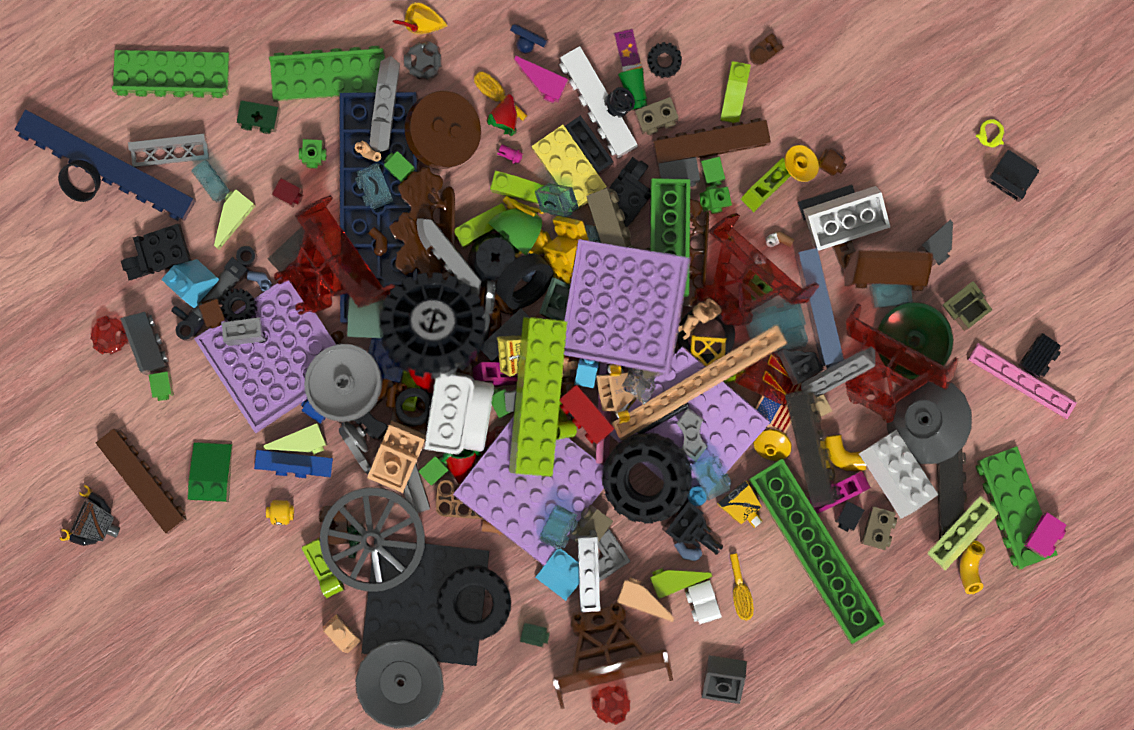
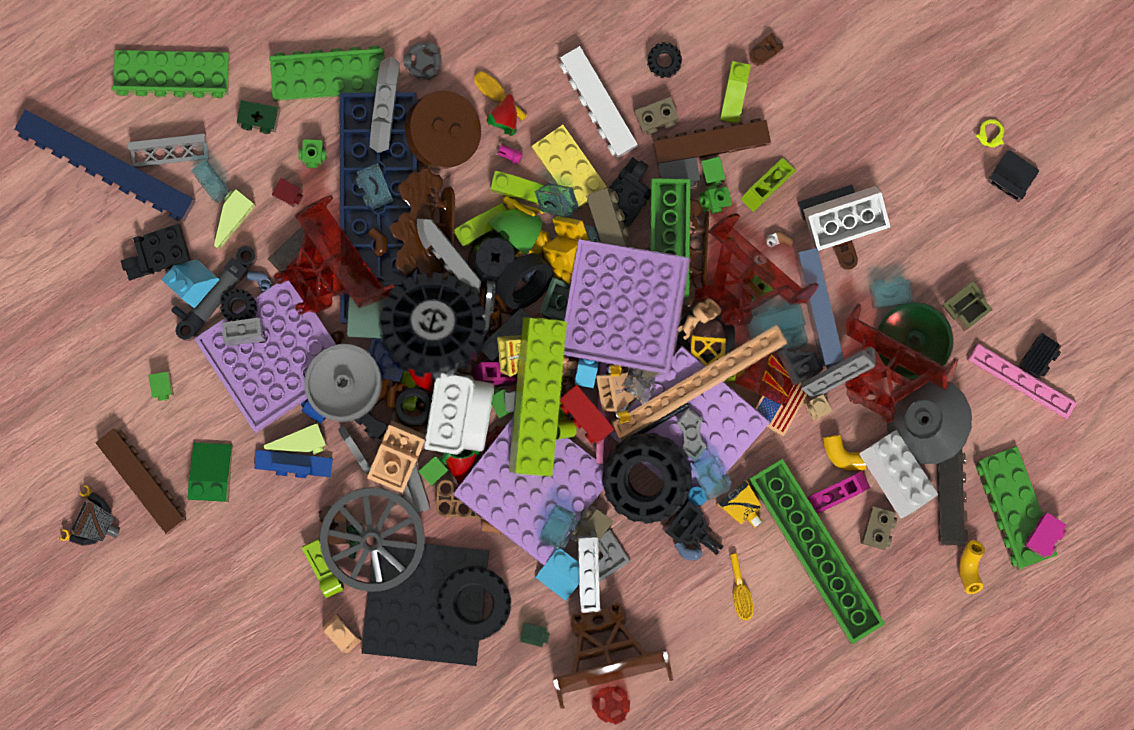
(70, 190): black tyre -> none
(108, 335): clear red piece -> none
(145, 342): dark grey slope -> none
(211, 313): reddish brown brick -> none
(280, 512): yellow head -> none
(356, 434): light grey dish -> none
(366, 151): light nougat arm -> none
(396, 704): dark grey dish -> none
(398, 166): bright green brick -> none
(421, 19): yellow piece -> none
(527, 39): dark blue tile -> none
(546, 82): dark pink slope -> none
(589, 145): black brick -> none
(619, 102): black wheel -> none
(627, 50): magenta sticker -> none
(634, 82): green plant -> none
(638, 597): light nougat slope -> none
(672, 580): lime slope -> none
(704, 602): white brick -> none
(724, 679): dark grey slope -> none
(773, 445): yellow dish -> none
(807, 161): yellow dish -> none
(812, 448): clear smoke brick -> none
(832, 161): reddish brown head -> none
(849, 516): black brick -> none
(888, 268): reddish brown windscreen -> none
(939, 244): dark grey slope -> none
(962, 533): yellowish green brick -> none

